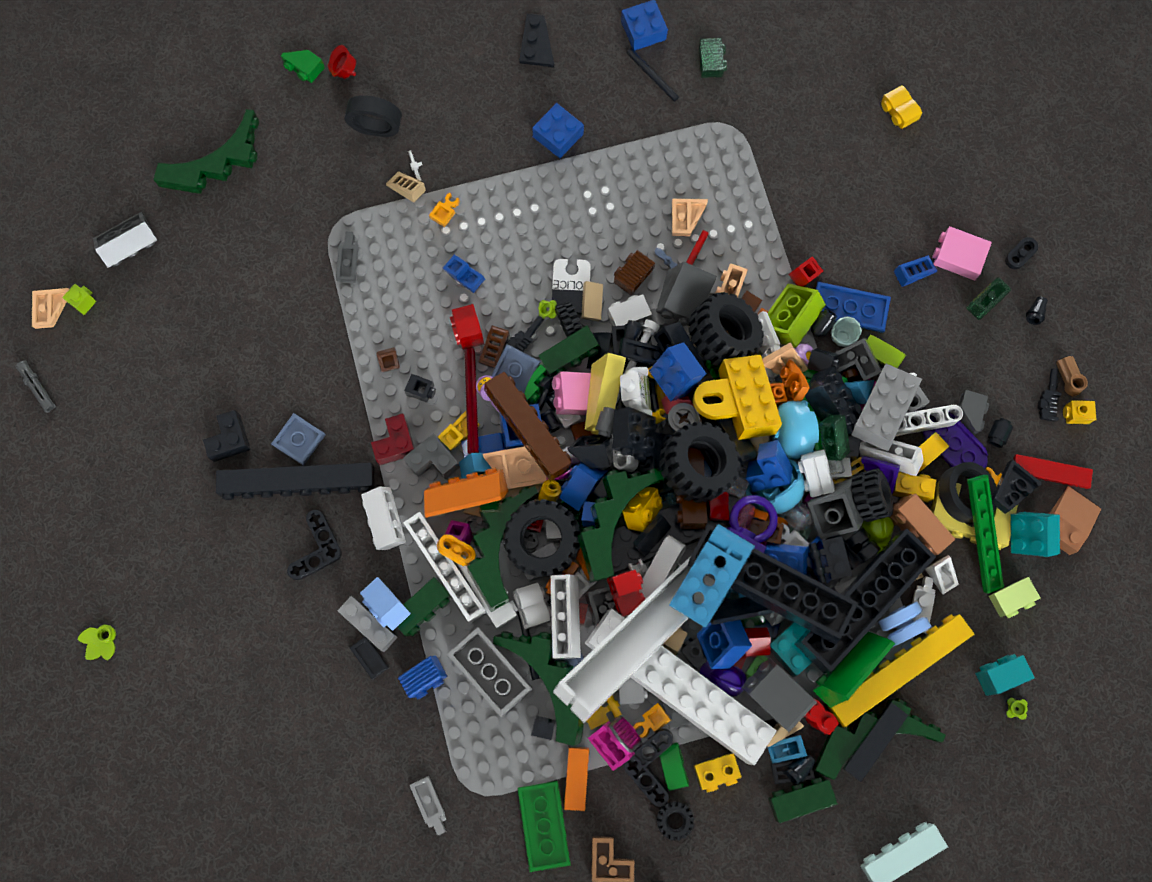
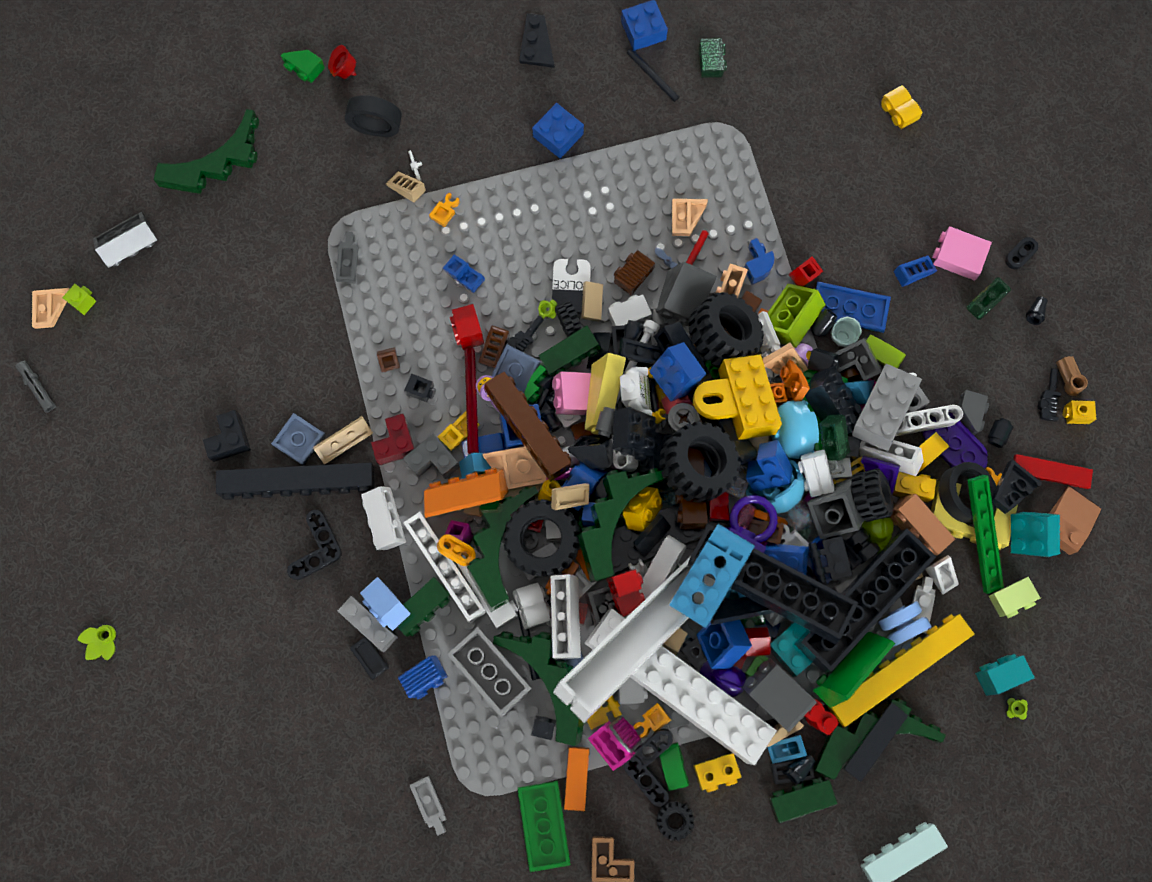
(343, 440): none -> tan plate
(570, 496): none -> tan tile
(761, 265): none -> blue brick

